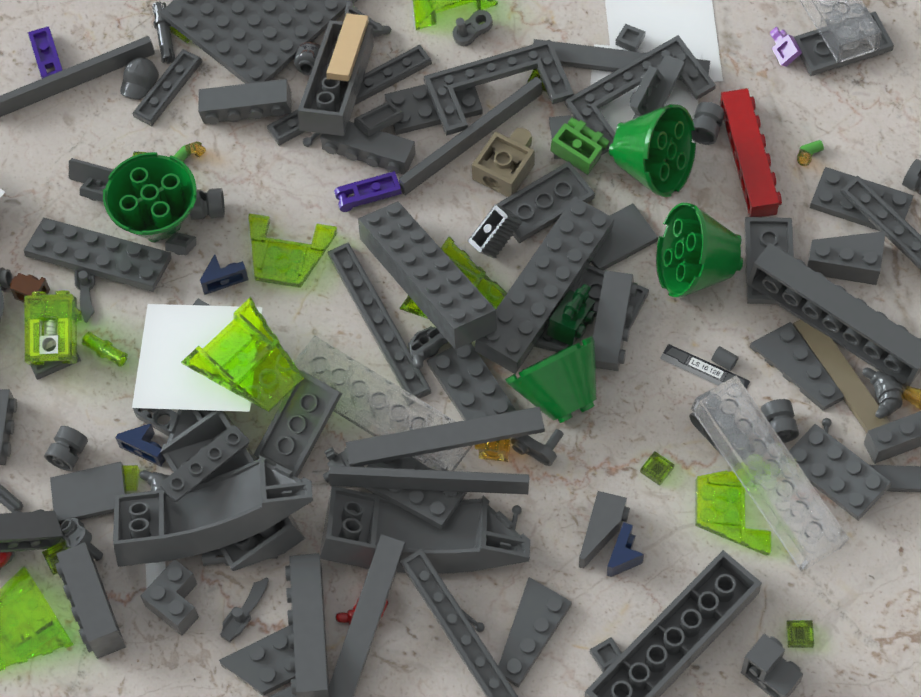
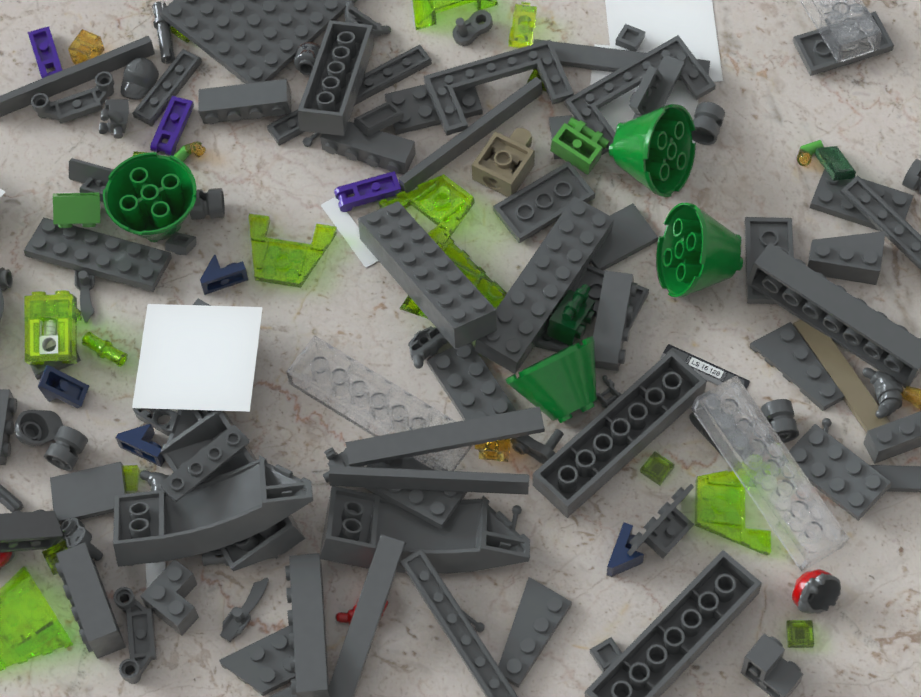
(24, 286): reddish brown brick -> none
(37, 427): none -> dark grey piece
(63, 387): none -> dark blue slope
(76, 209): none -> bright green brick
(77, 104): none -> dark grey plate
(85, 47): none -> clear yellow brick
(116, 113): none -> dark grey piece
(140, 635): none -> dark grey plate
(172, 125): none -> dark purple plate
(247, 360): clear neon green wedge -> none
(298, 424): dark grey plate -> none
(347, 47): tan tile -> none
(349, 231): none -> white sticker
(378, 321): dark grey tile -> none
(440, 202): none -> clear neon green wing
(494, 231): dark grey brick -> none
(522, 26): none -> clear neon green piece
(604, 523): dark grey slope -> none
(605, 403): none -> dark grey piece
(618, 433): none -> dark grey brick
(667, 530): none -> dark grey bracket
(724, 358): dark grey hinge -> none
(749, 153): red brick -> none
(786, 47): plate -> none
(816, 591): none -> dark grey hair
(835, 163): none -> clear green tile

